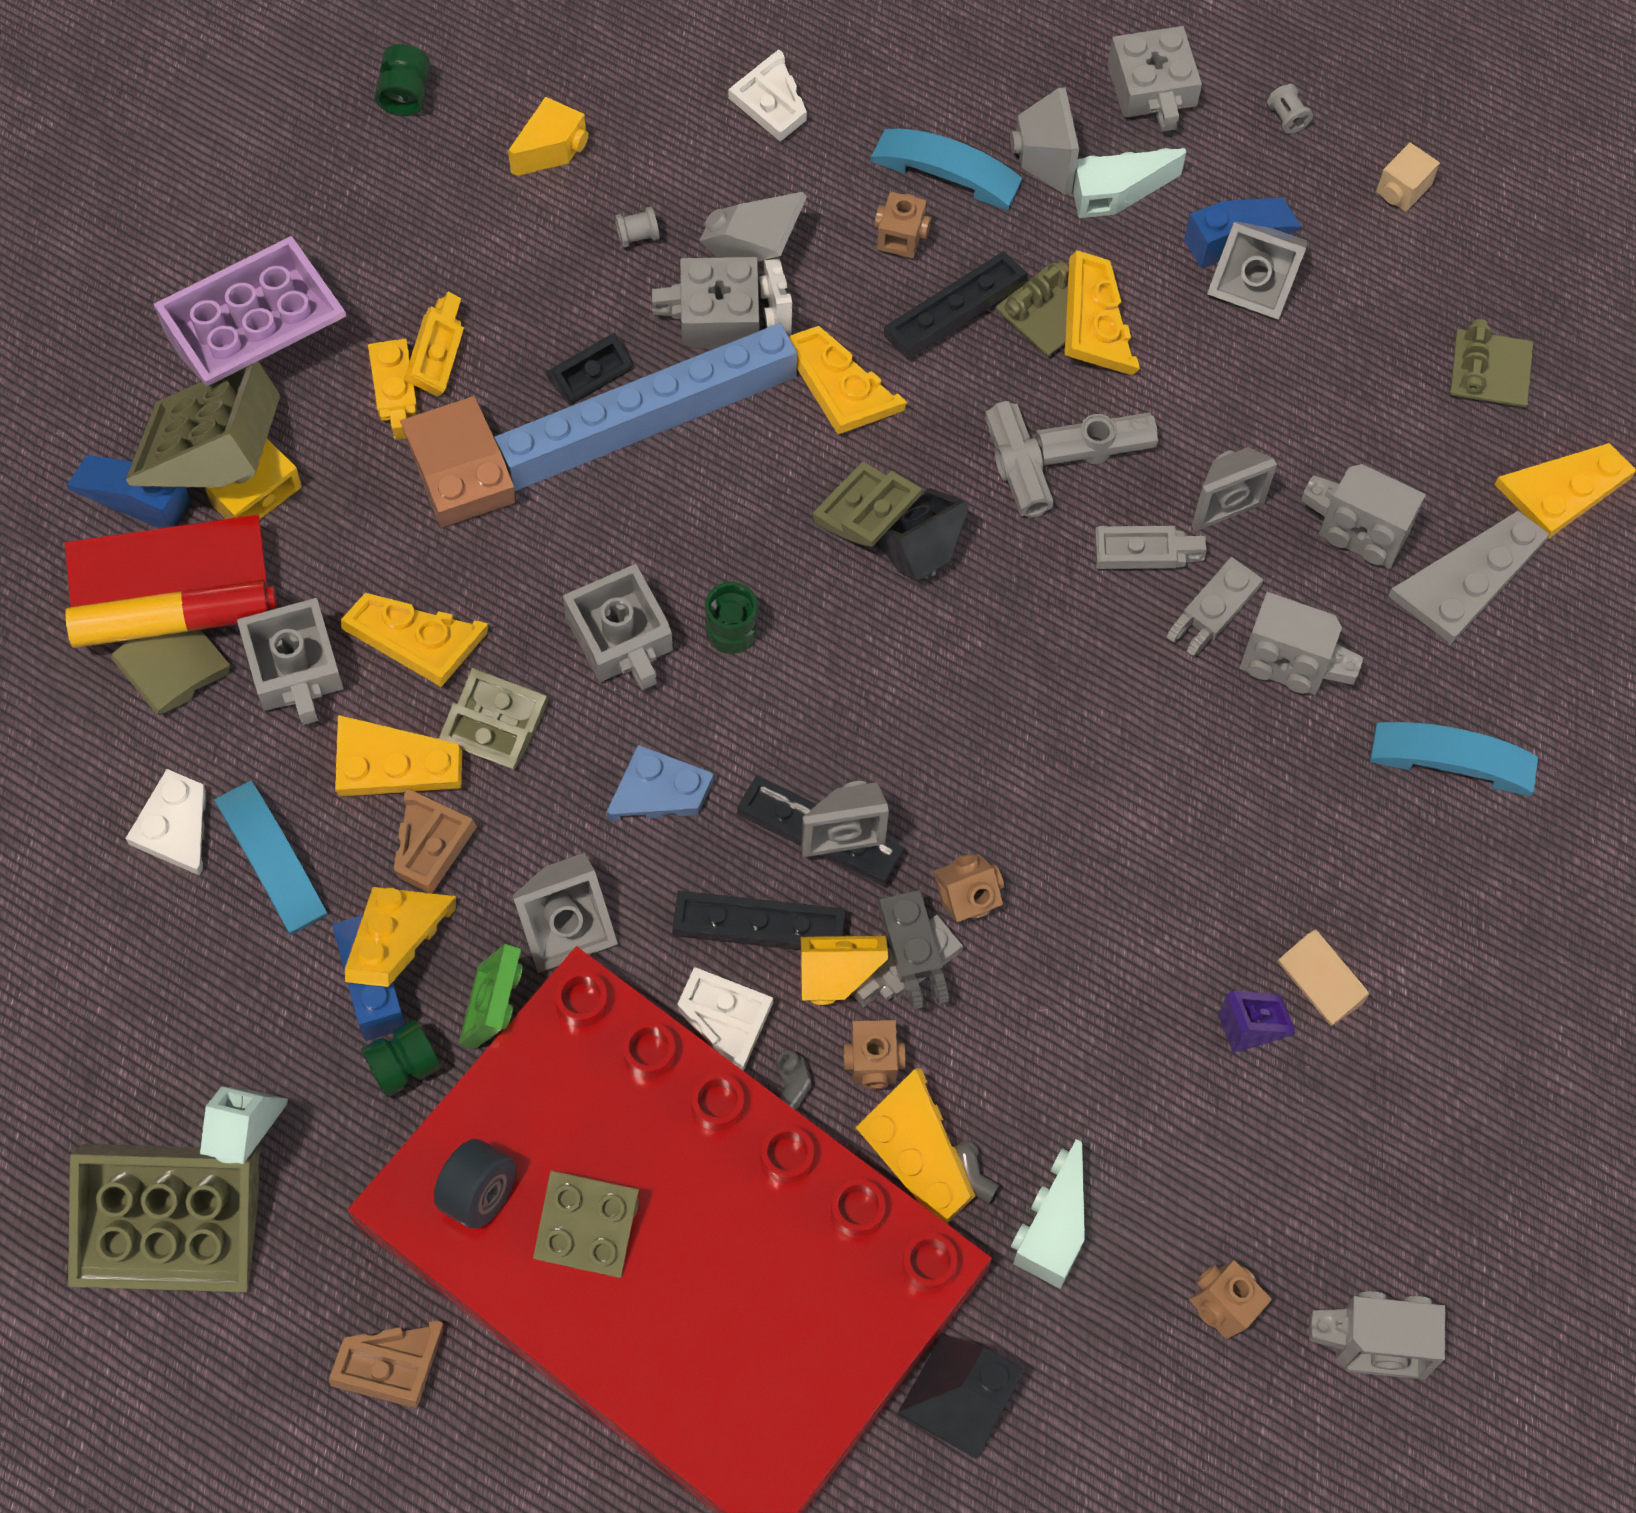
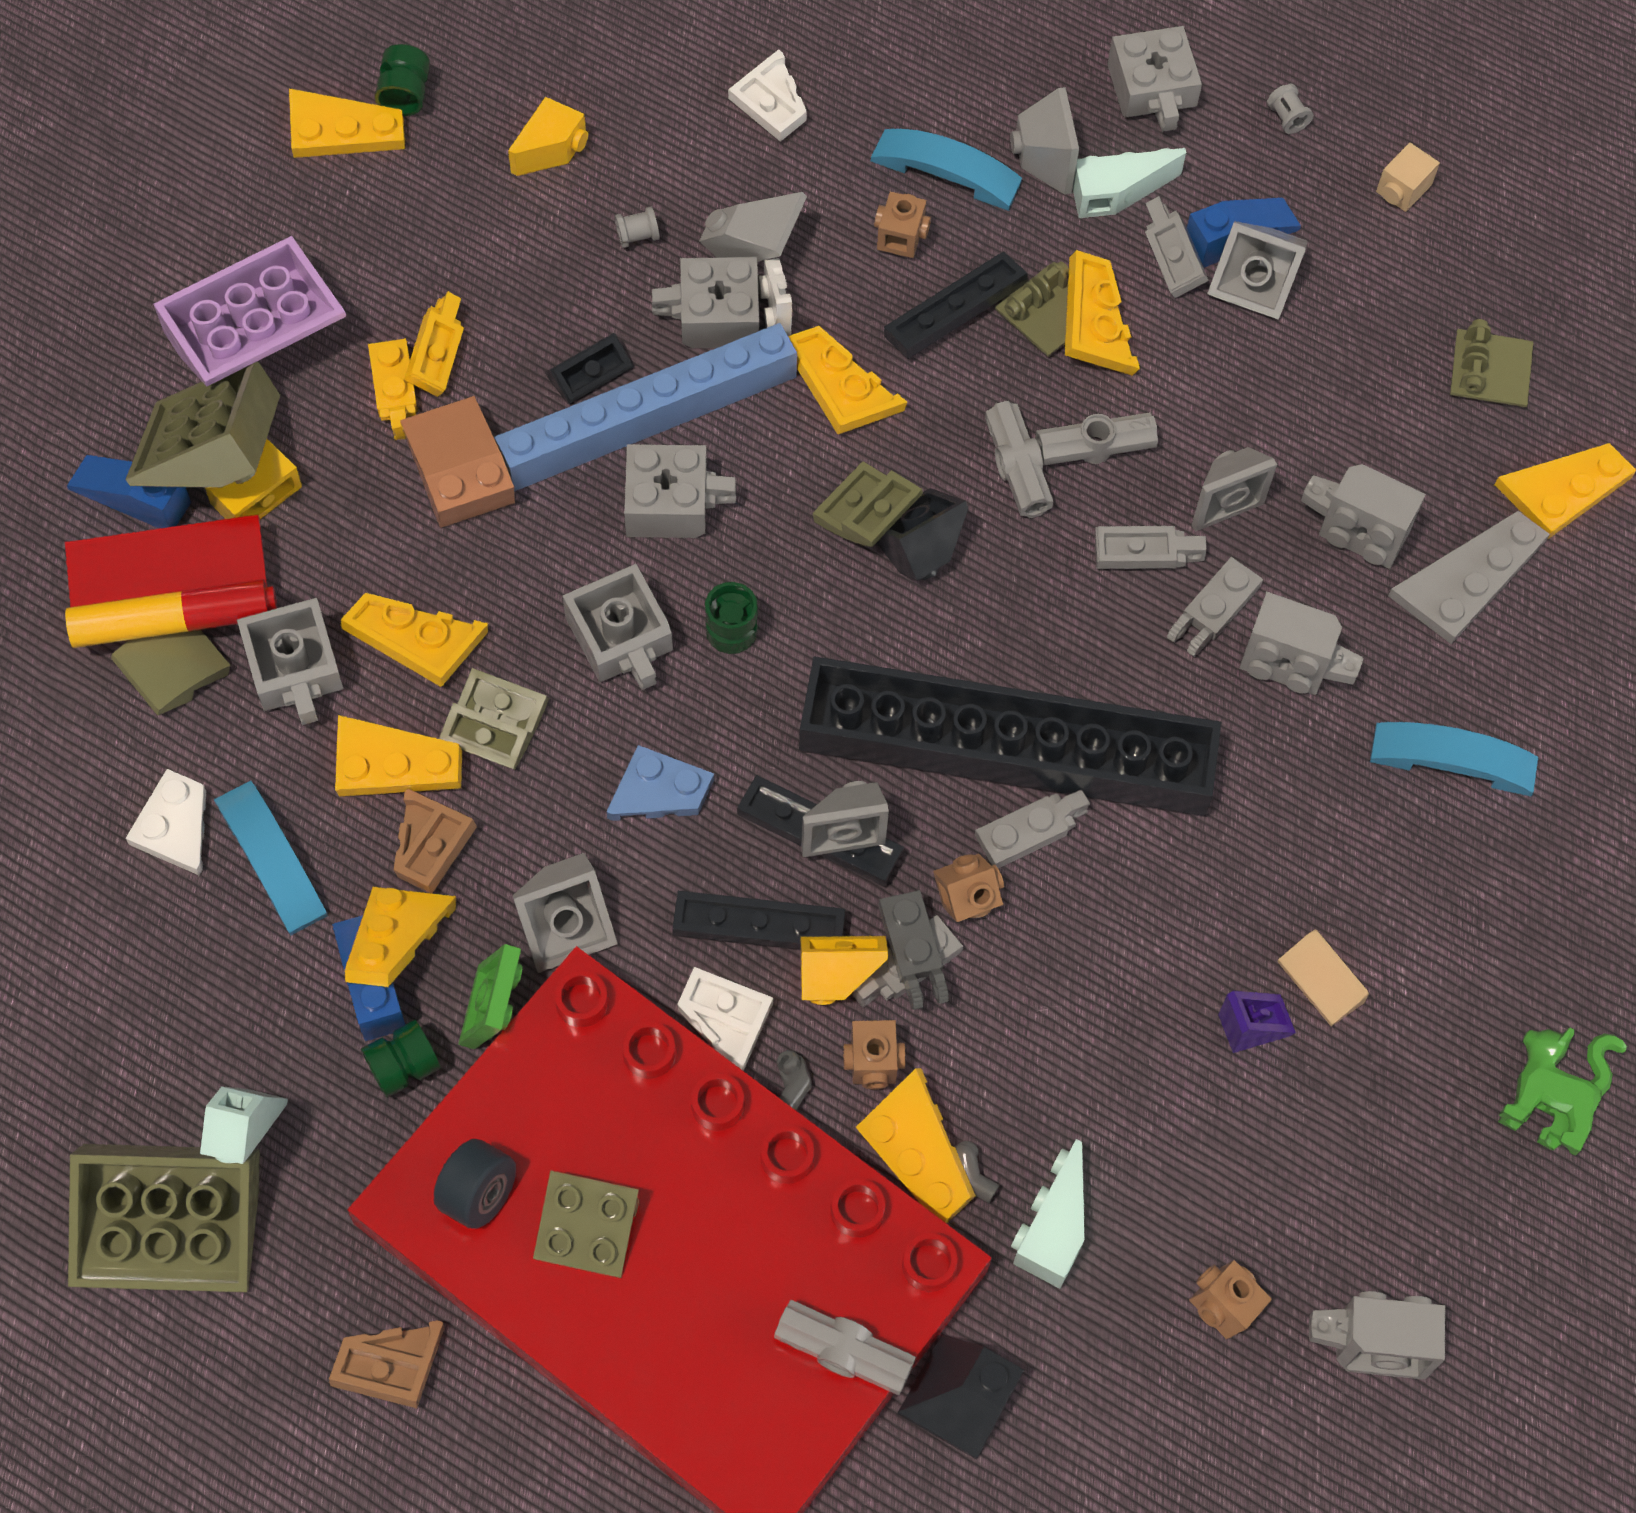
(342, 126): none -> yellow wing
(671, 490): none -> light grey hinge
(844, 1347): none -> light grey piece
(1010, 736): none -> black brick
(1030, 827): none -> light grey hinge
(1174, 249): none -> light grey hinge
(1557, 1092): none -> bright green animal

